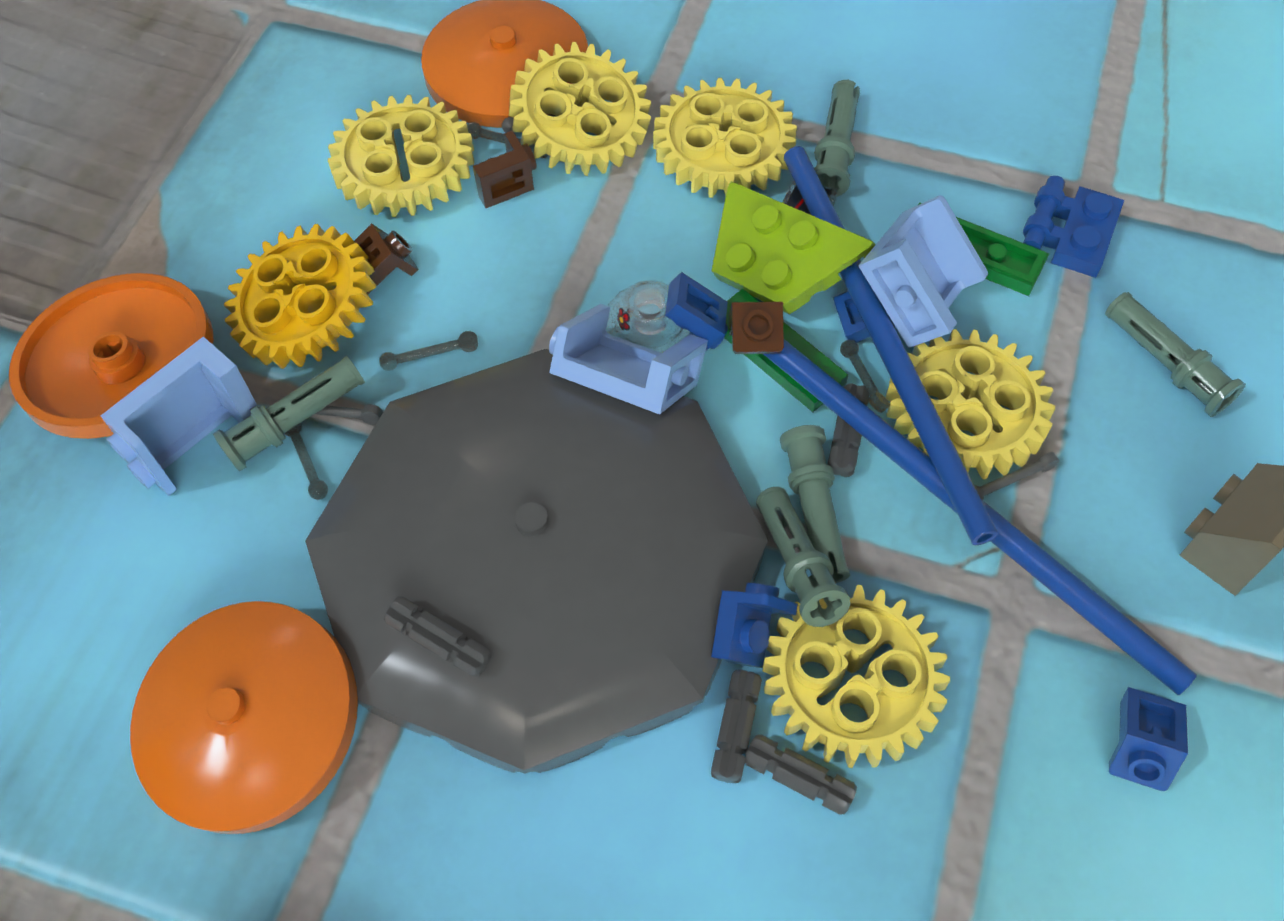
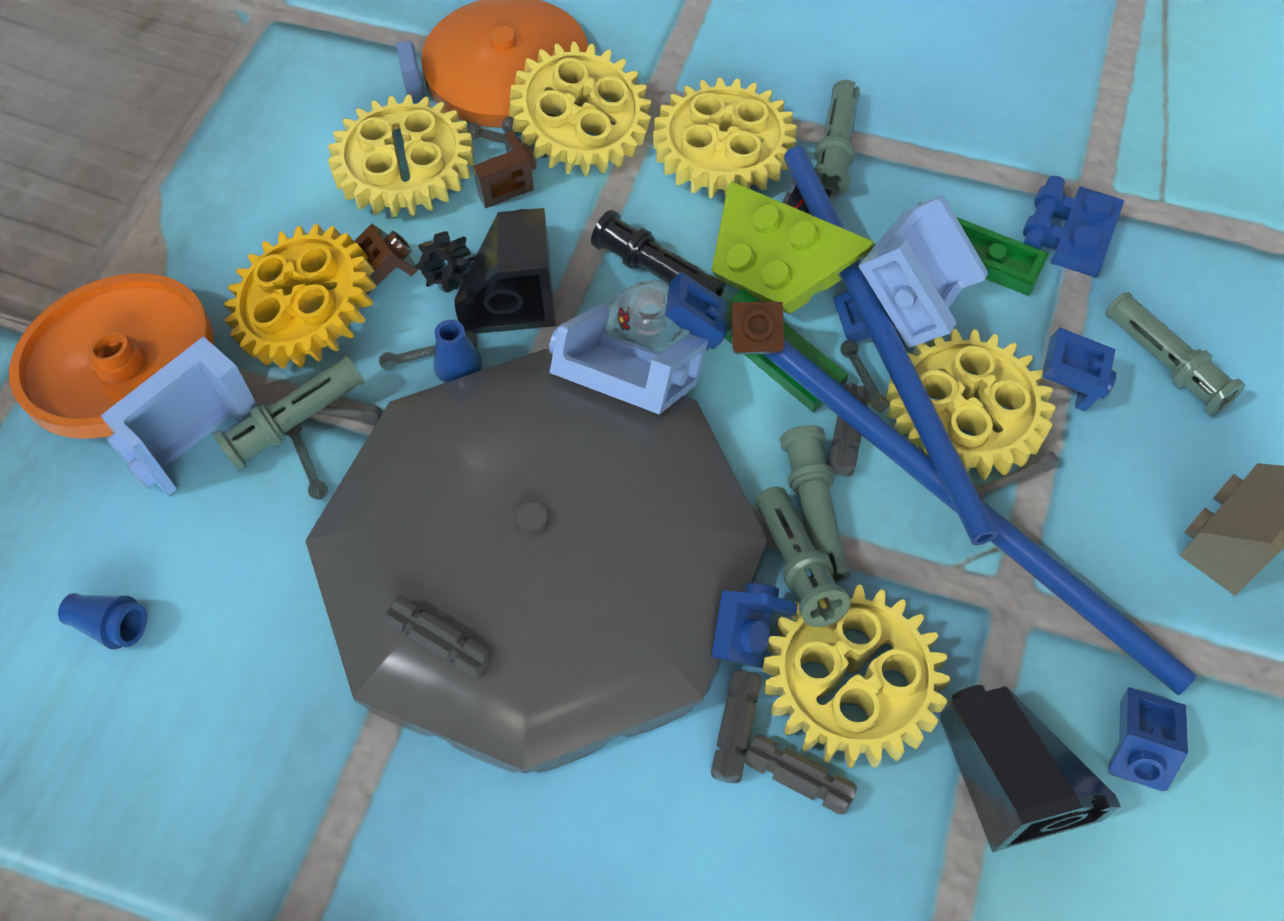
(105, 618): none -> blue cone
(243, 718): orange dish -> none
(410, 71): none -> medium blue tile
(433, 264): none -> black gear
(454, 352): none -> blue cone
(509, 277): none -> black slope
(640, 250): none -> black pin
(1019, 770): none -> black slope
(1080, 366): none -> blue bracket

